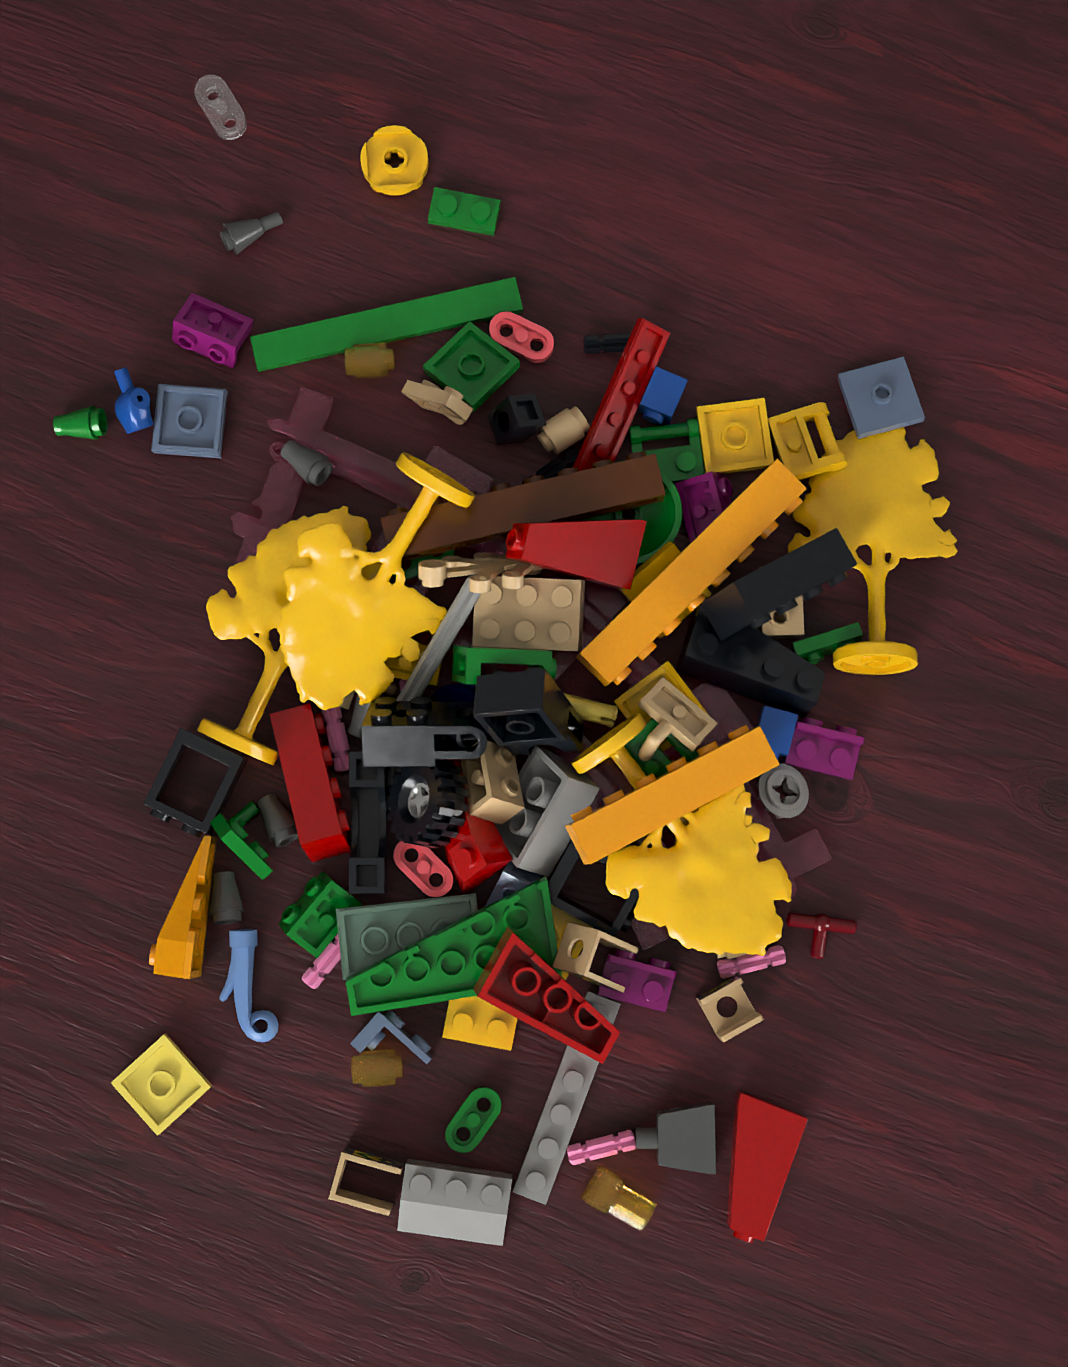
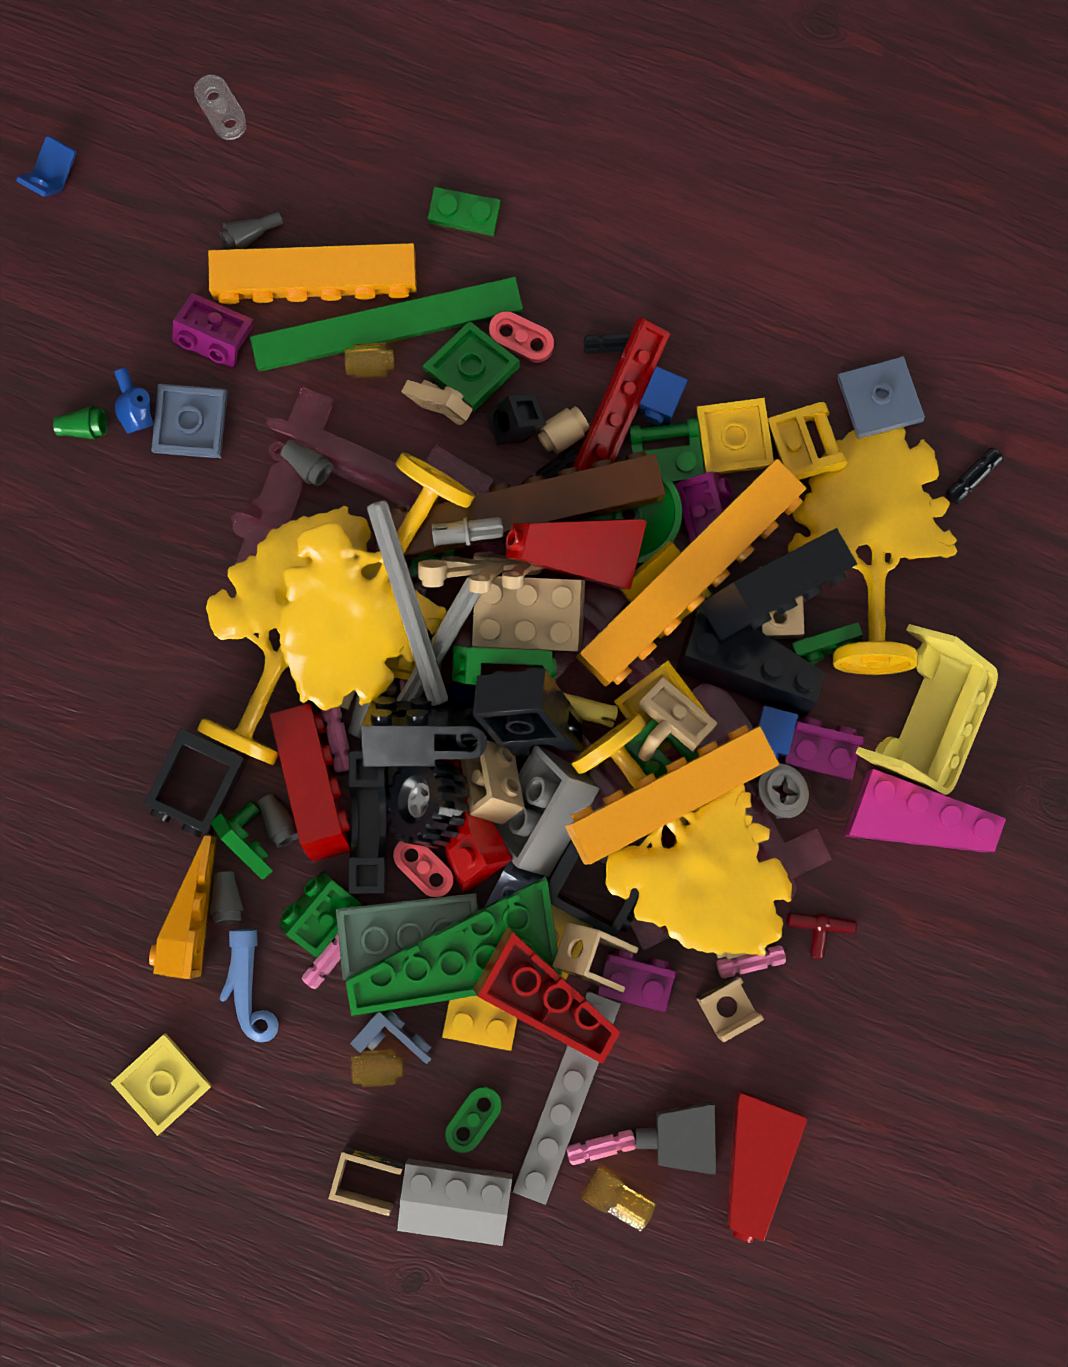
(50, 168): none -> blue bracket
(312, 273): none -> light orange brick
(379, 148): yellow plate -> none
(407, 602): none -> light grey axle
(467, 531): none -> light grey axle
(915, 815): none -> dark pink wedge
(943, 716): none -> light yellow windscreen
(974, 475): none -> black axle

